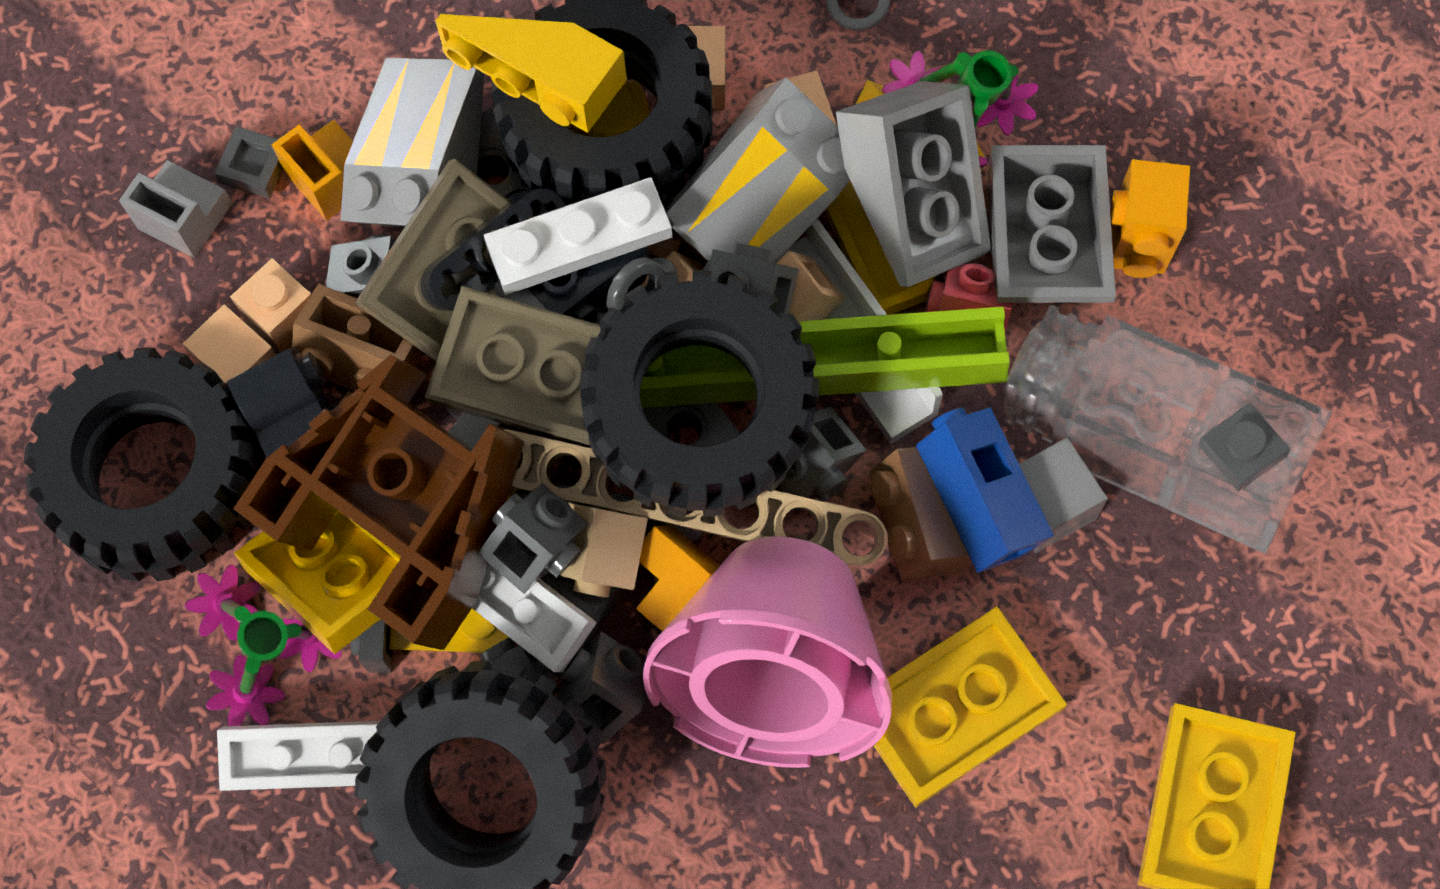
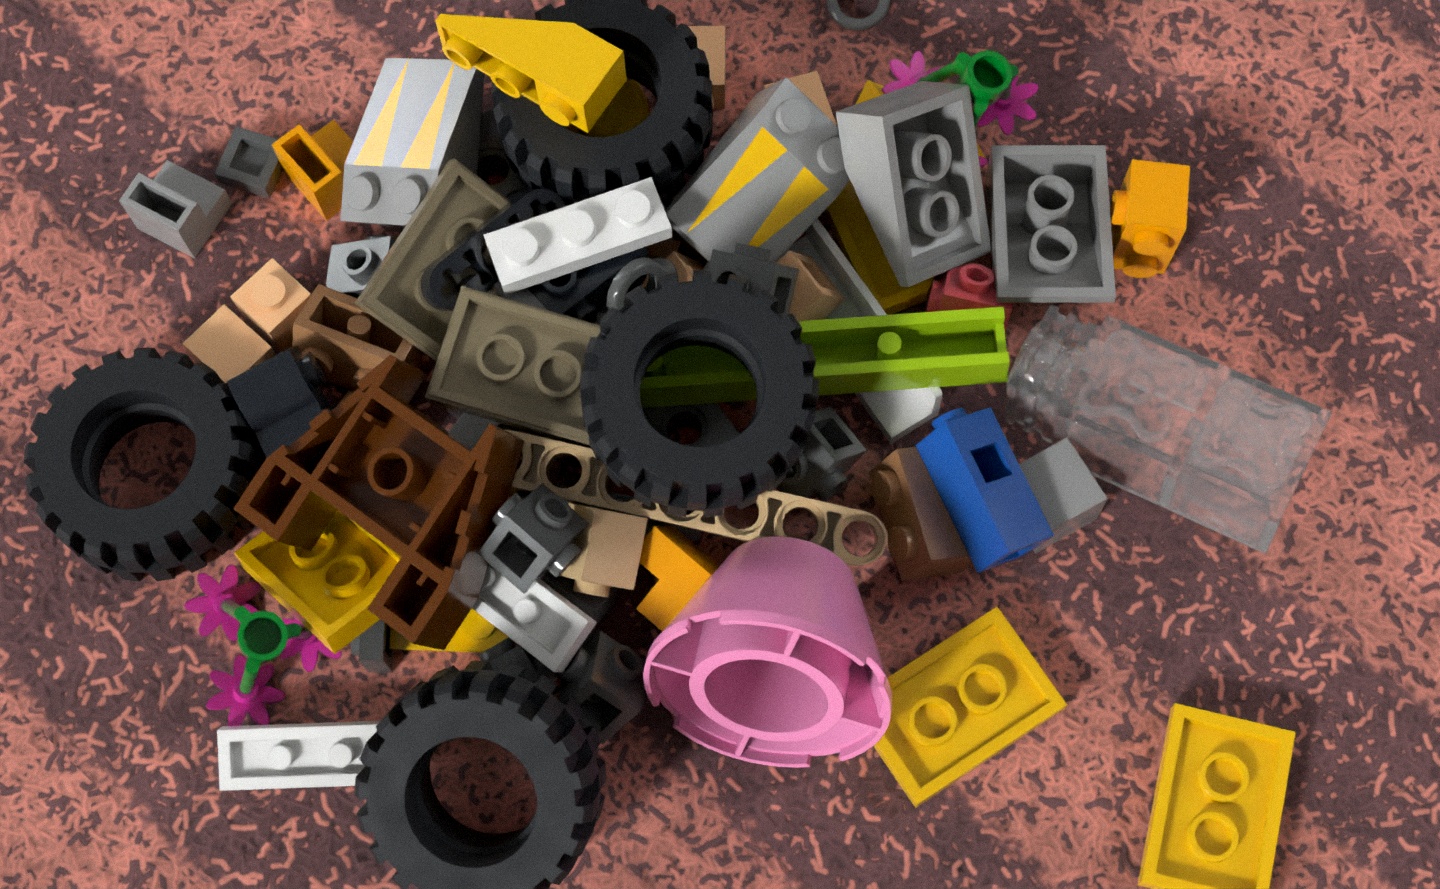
(1244, 447): dark grey plate -> none

